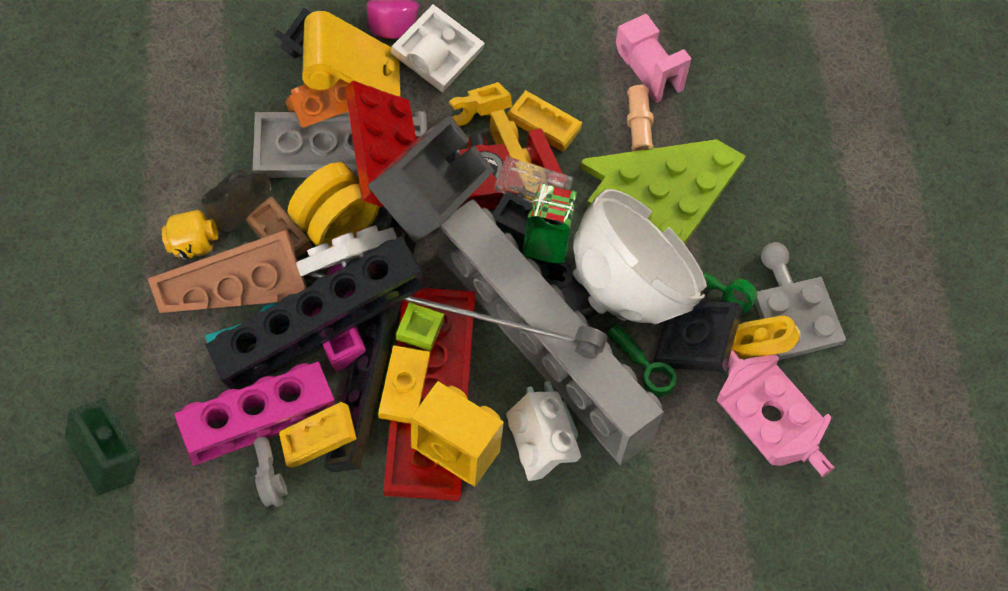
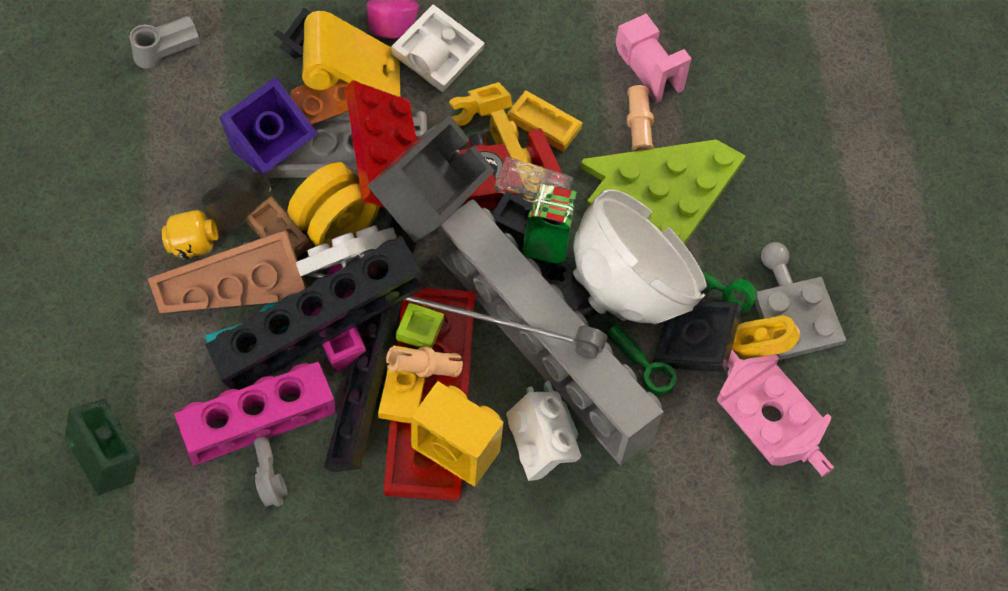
(153, 43): none -> light grey piece
(266, 127): none -> dark purple slope
(317, 435): yellow plate -> none
(424, 362): none -> light nougat pin

